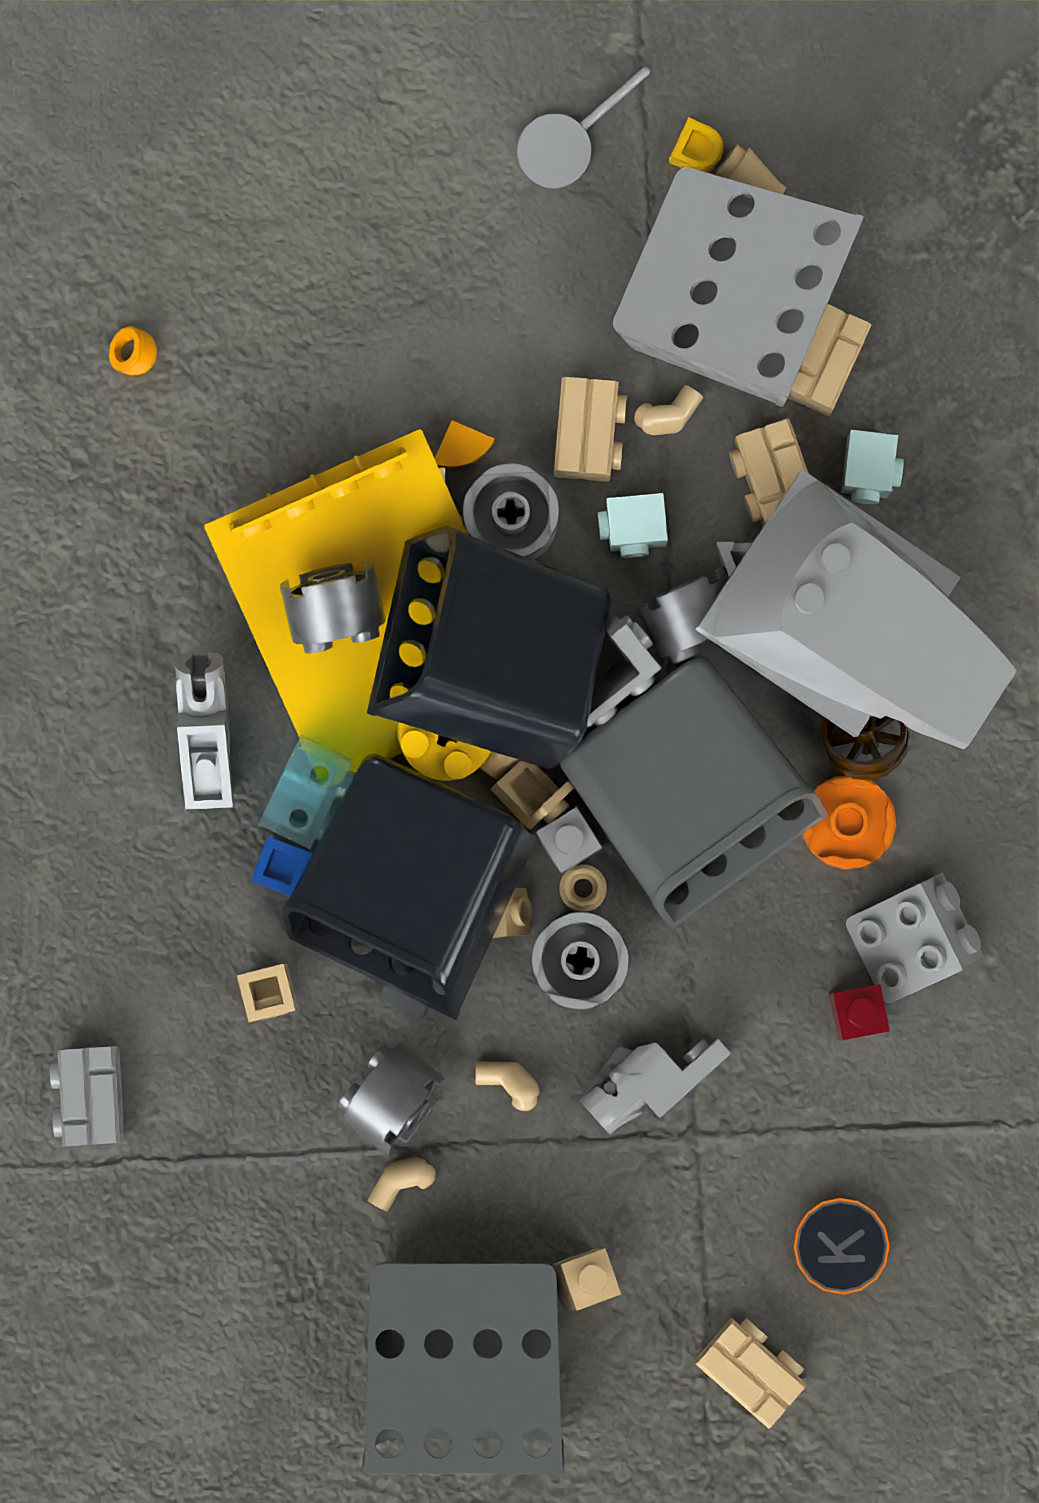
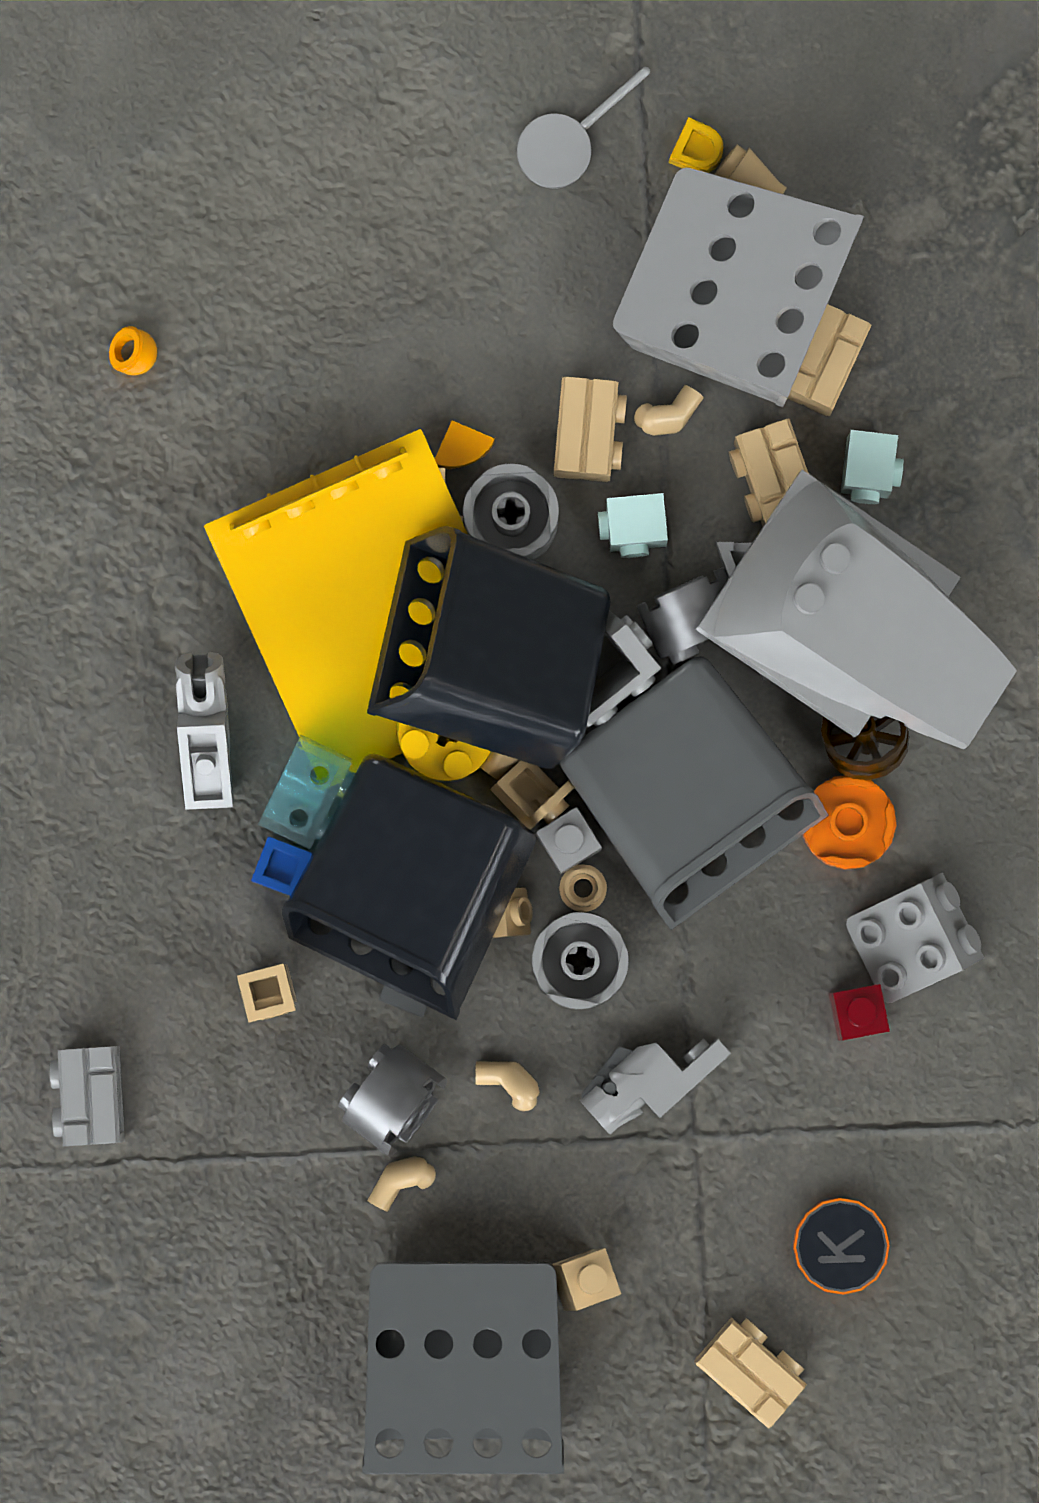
(333, 606): flat silver brick -> none

